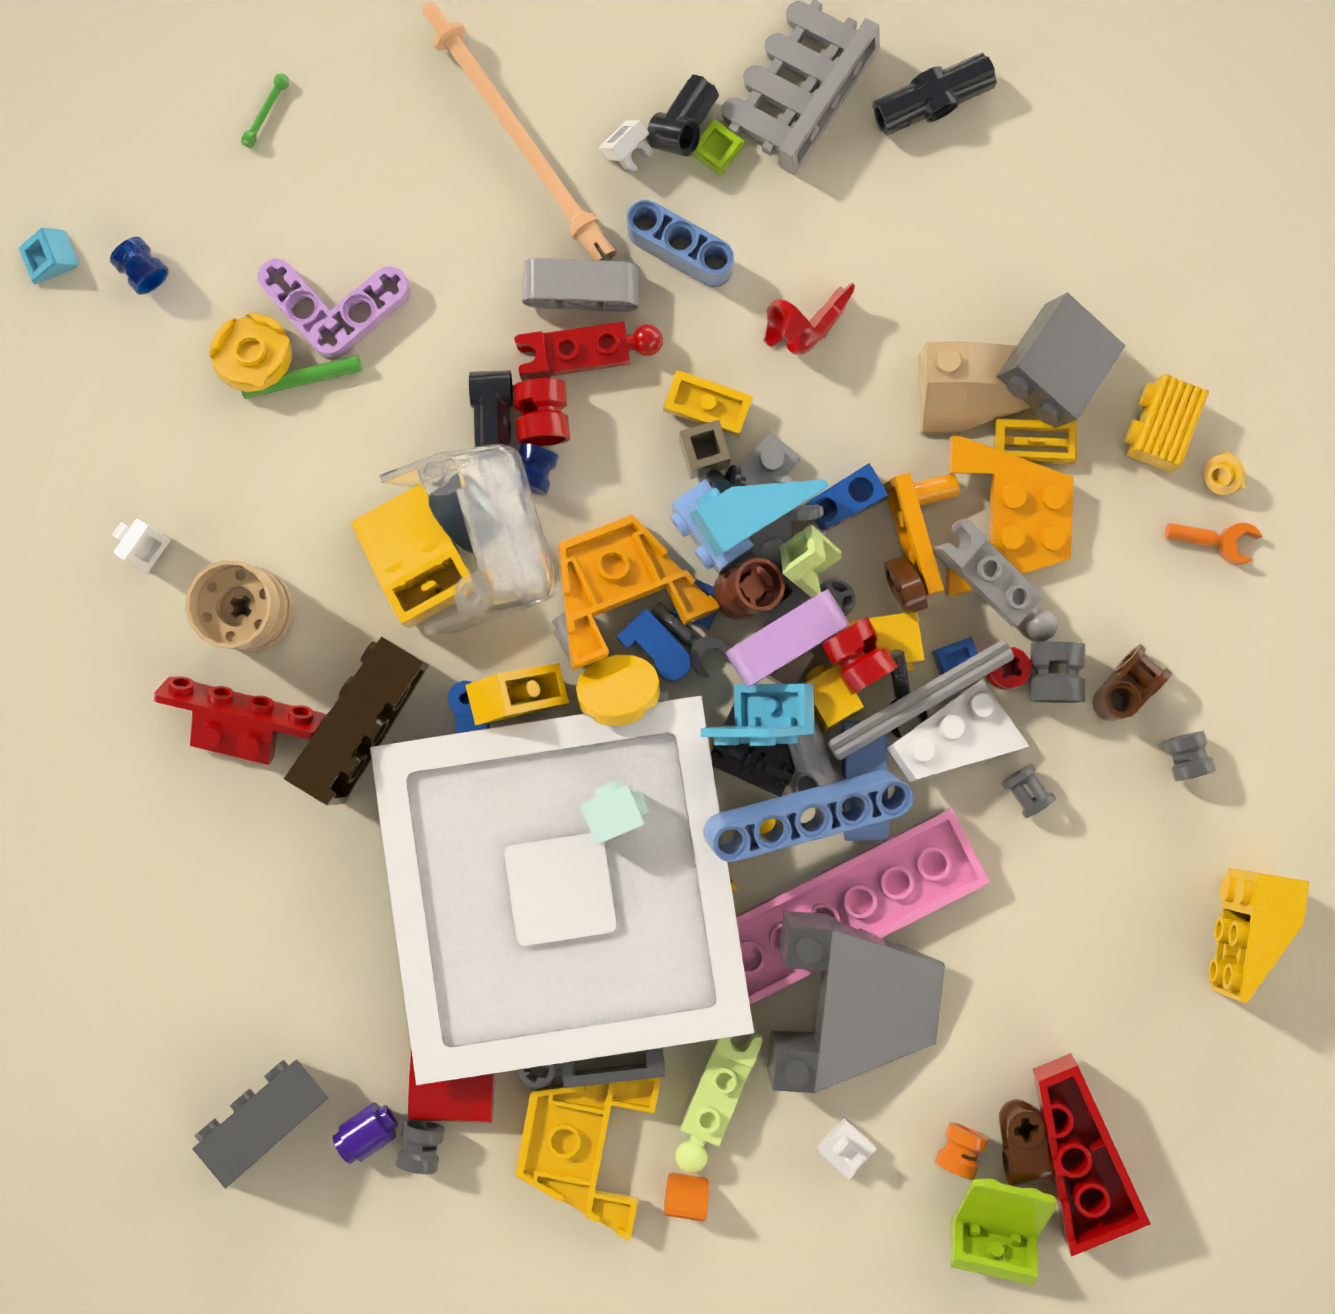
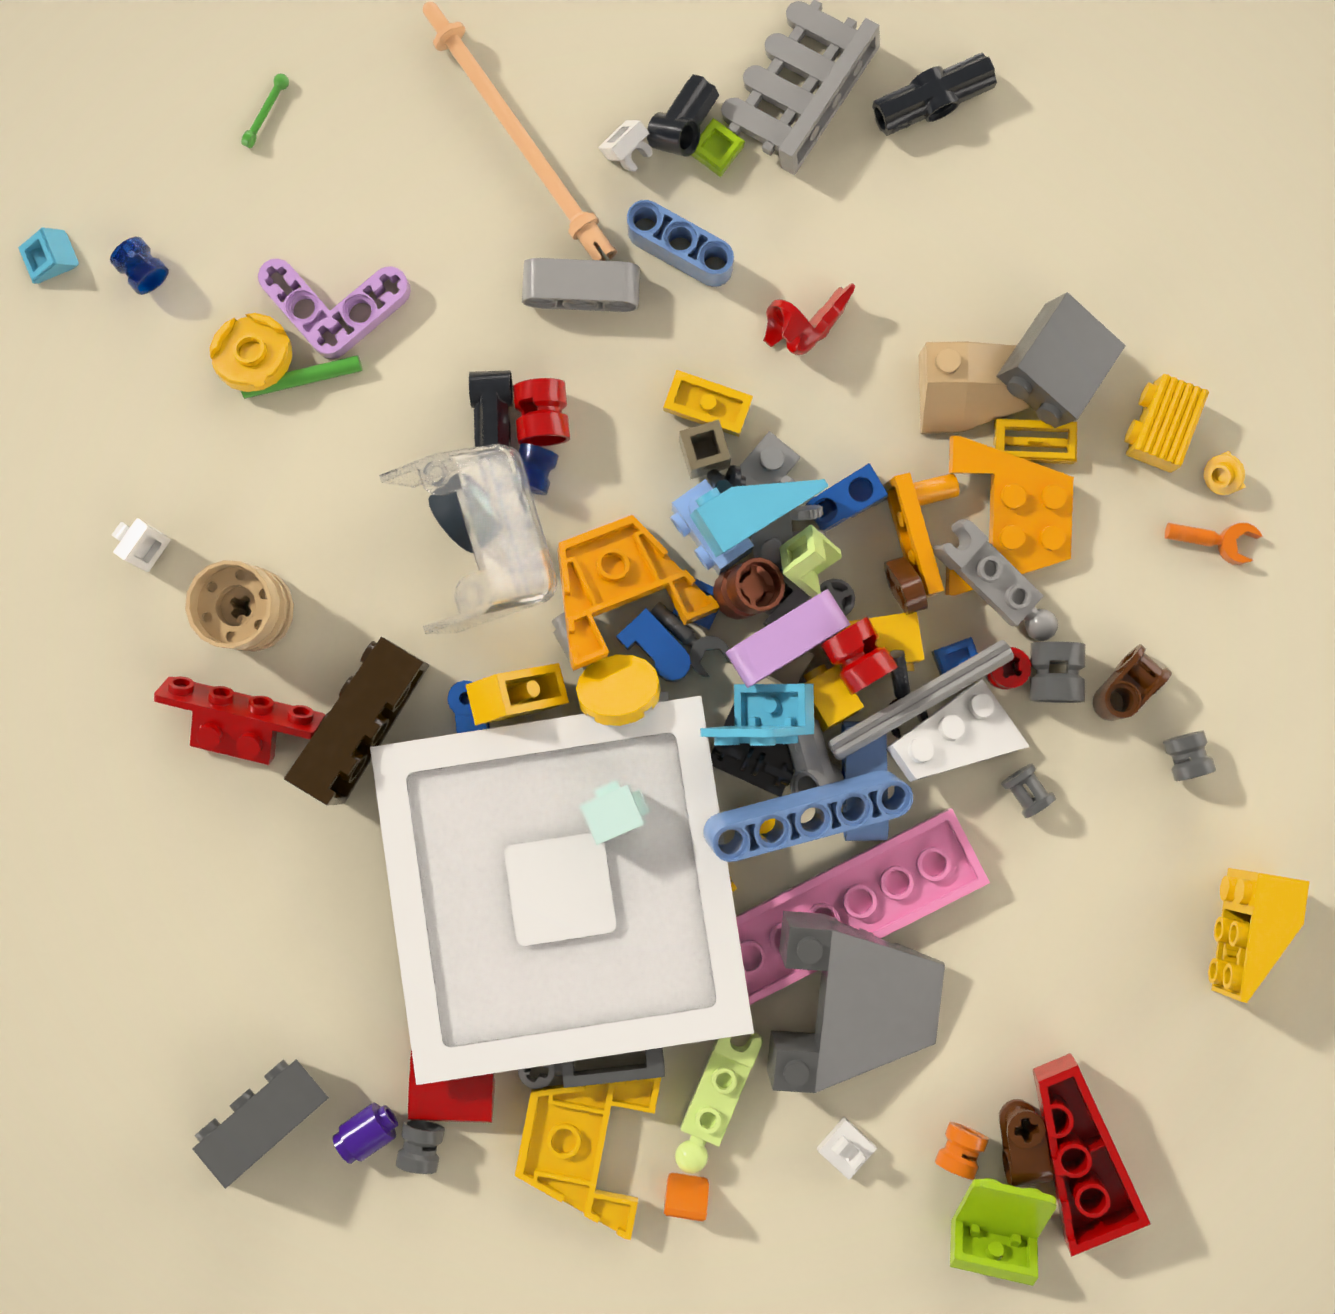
(411, 556): yellow slope -> none
(584, 348): red plate -> none

